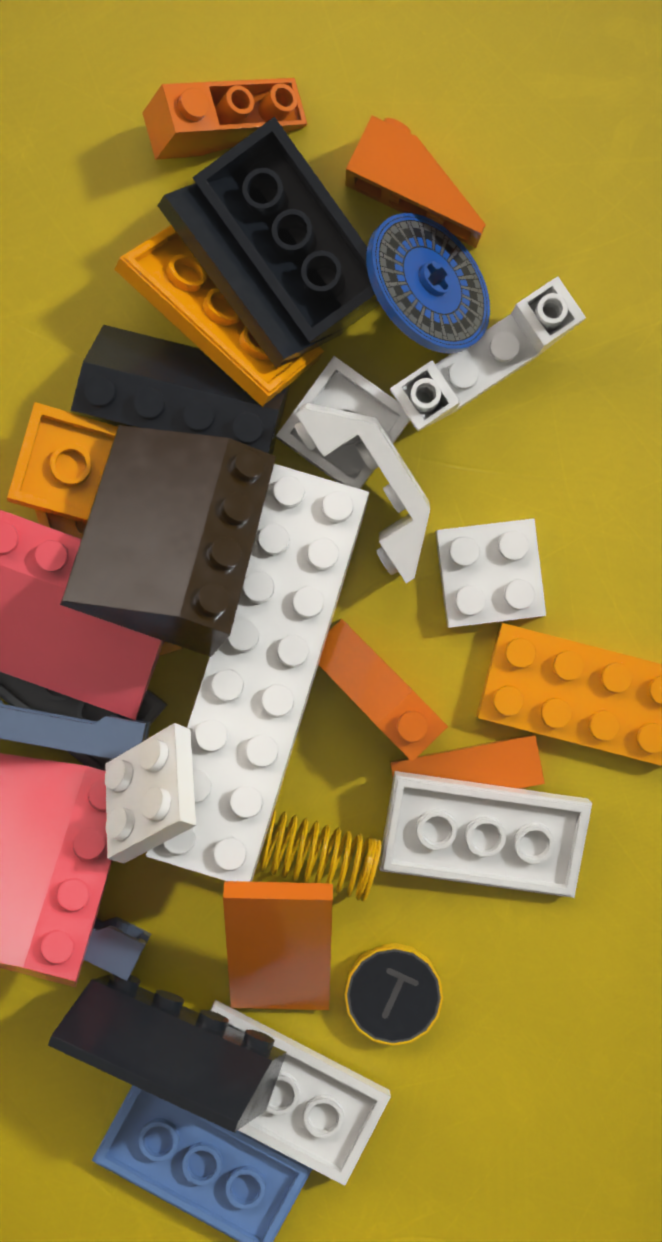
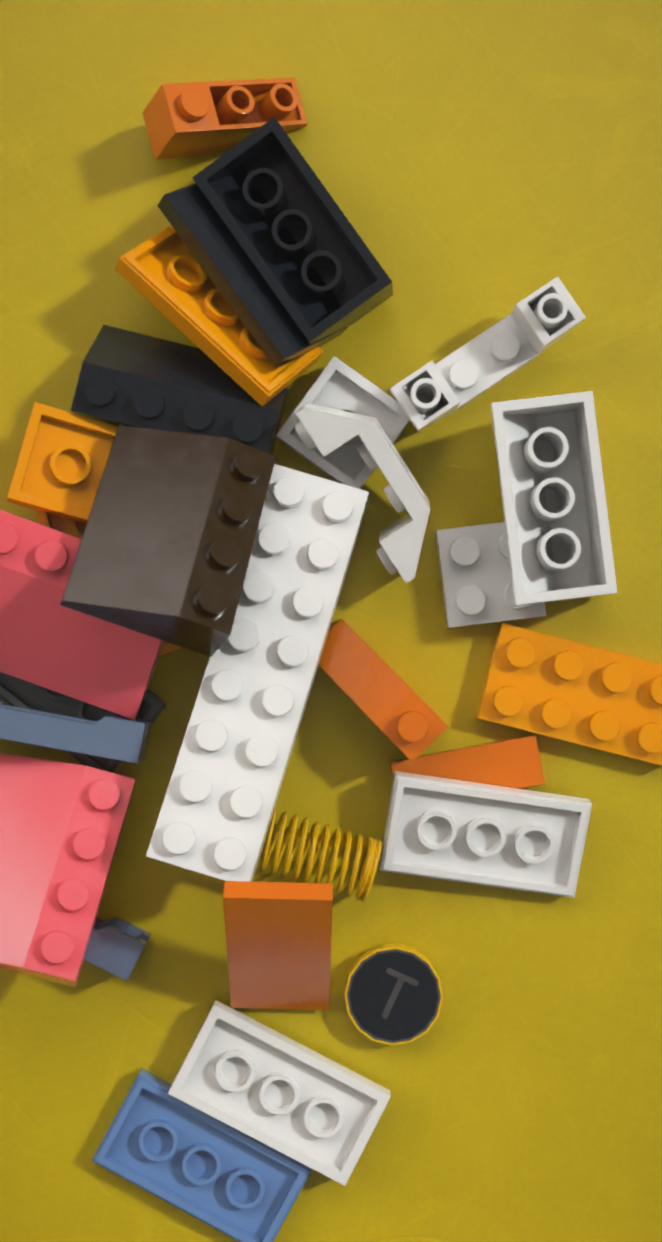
(149, 794): white plate -> none
(171, 1050): black slope -> none
(403, 175): orange slope -> none
(428, 283): piece -> none
(553, 498): none -> white slope

